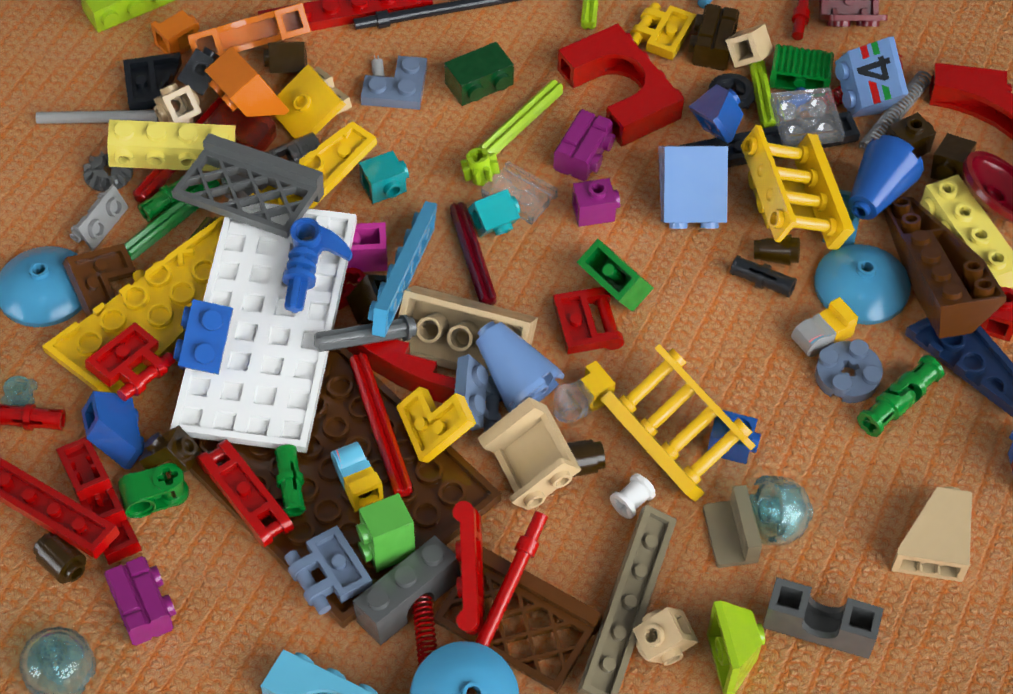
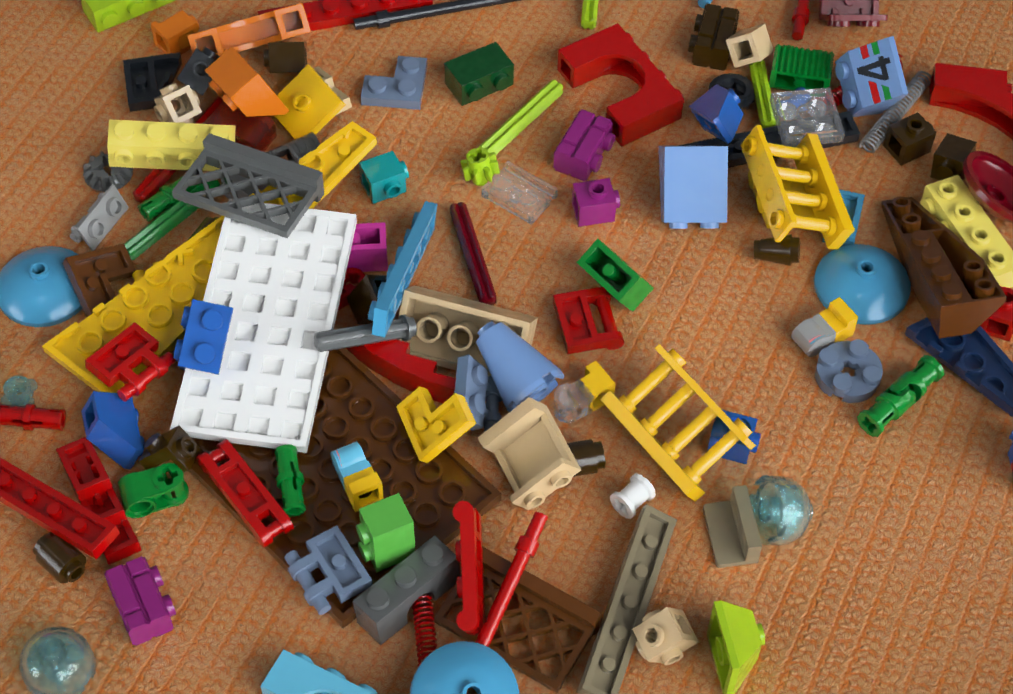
(66, 117): light grey bar -> none
(304, 257): blue piece -> none
(377, 67): light grey piece -> none
(381, 425): red axle -> none
(495, 213): teal brick -> none
(670, 32): yellow plate -> none
(763, 276): black pin -> none
(843, 628): dark grey arch -> none
(883, 175): blue cone -> none
(939, 538): tan slope -> none

